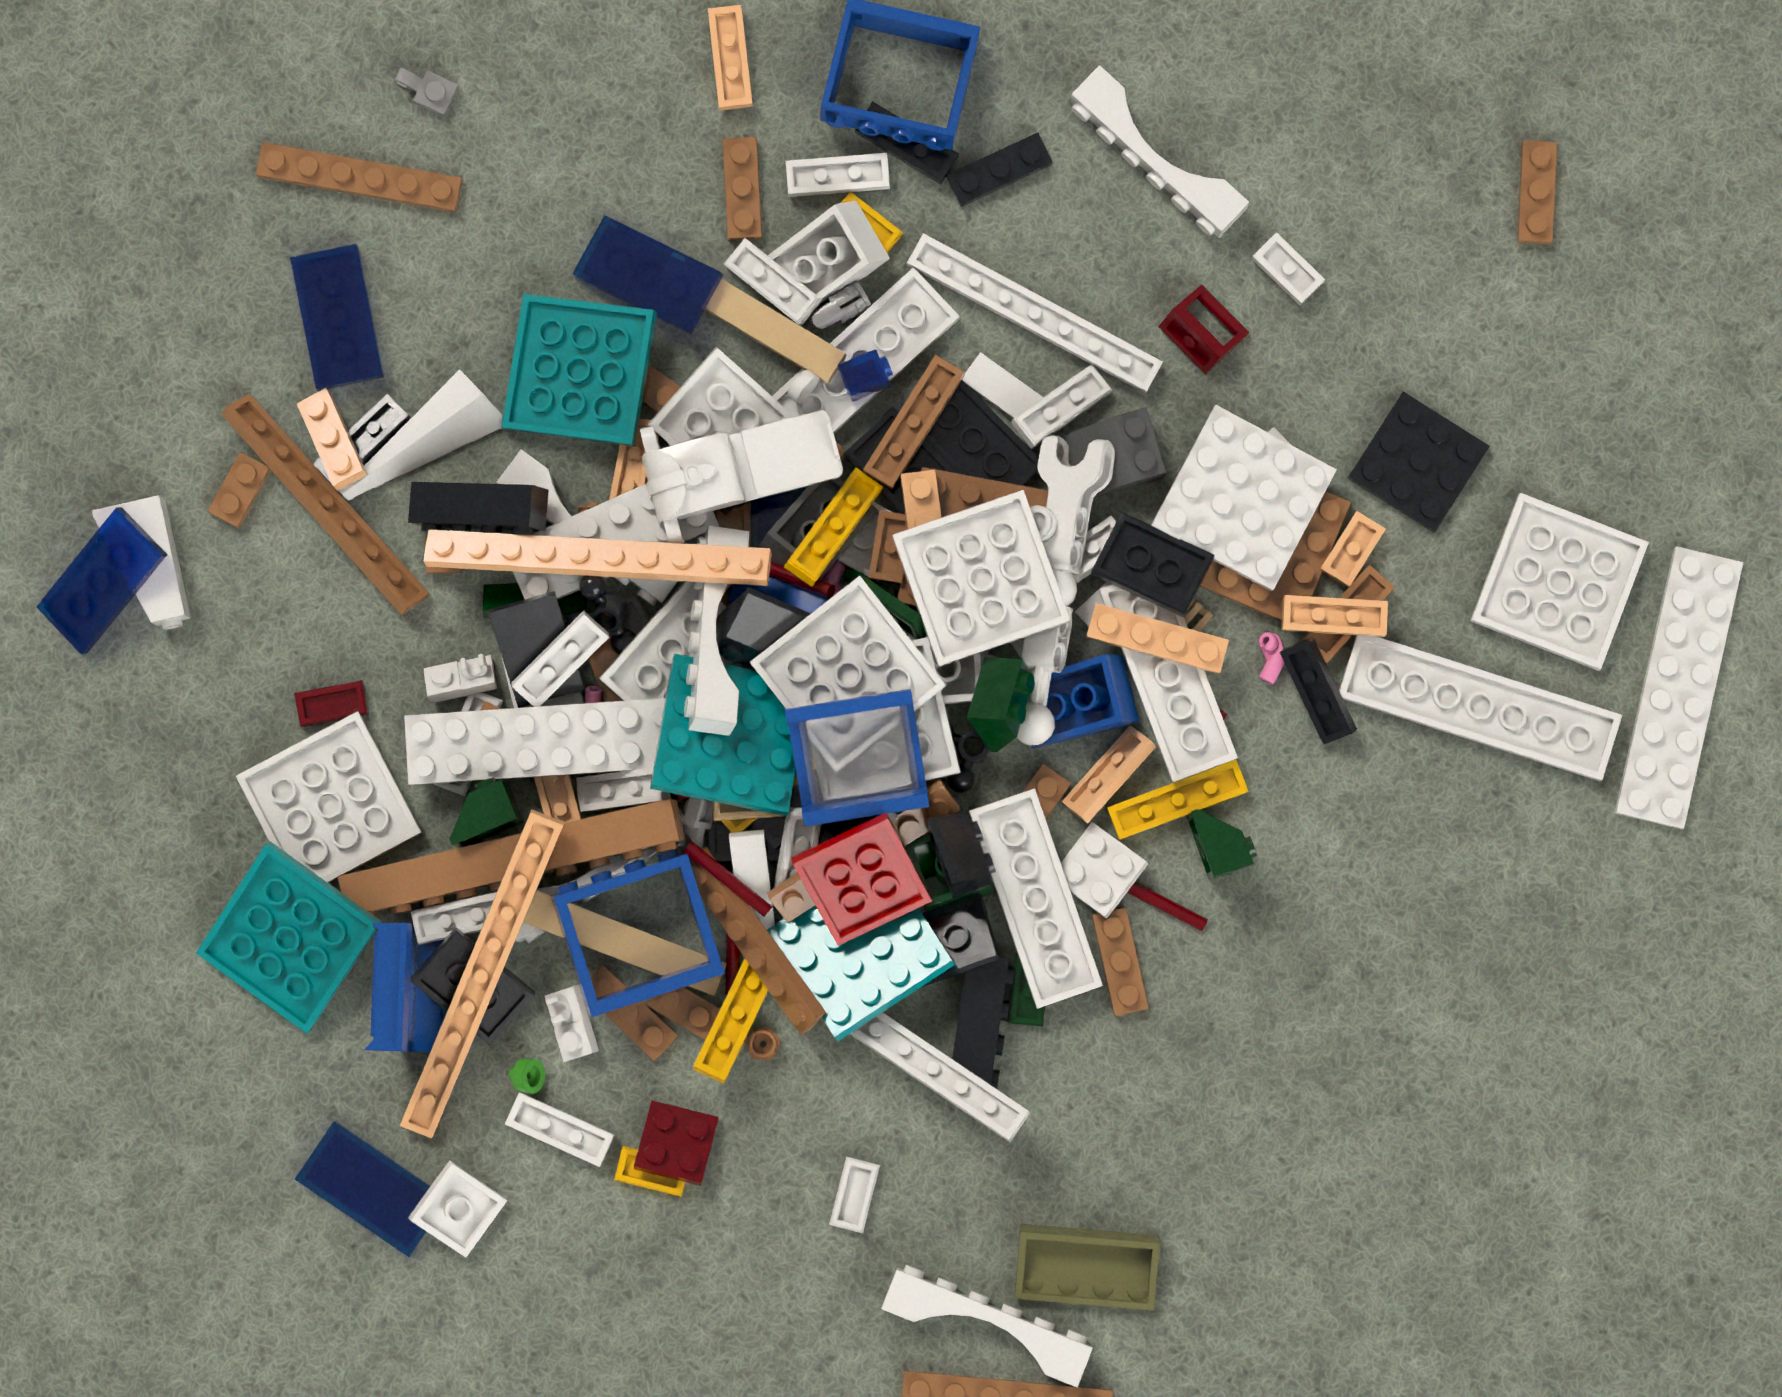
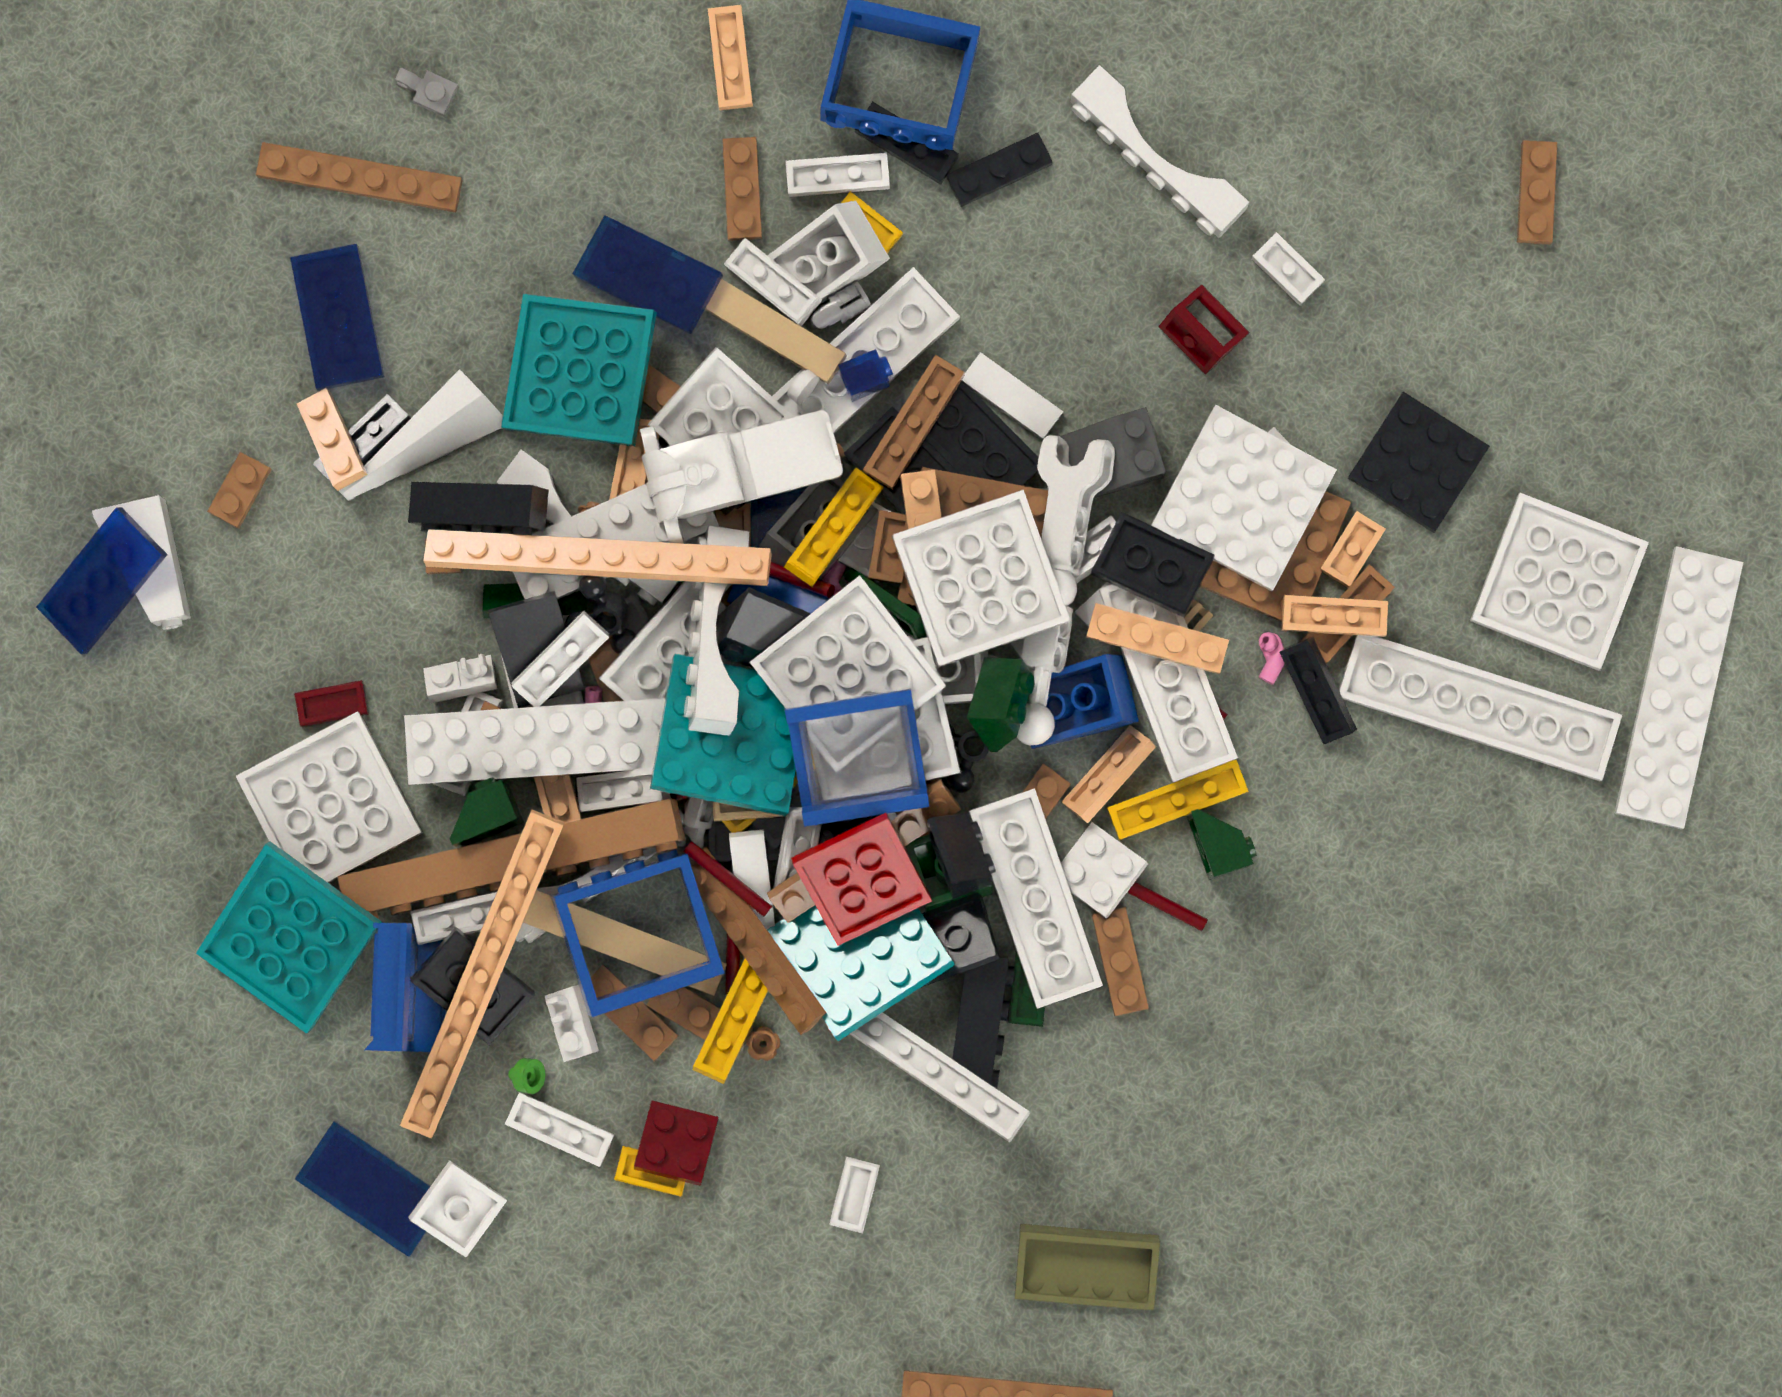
(325, 504): medium nougat plate -> none
(918, 1298): white arch -> none
(1034, 313): white plate -> none
(1044, 520): white tile -> none
(1061, 406): white tile -> none

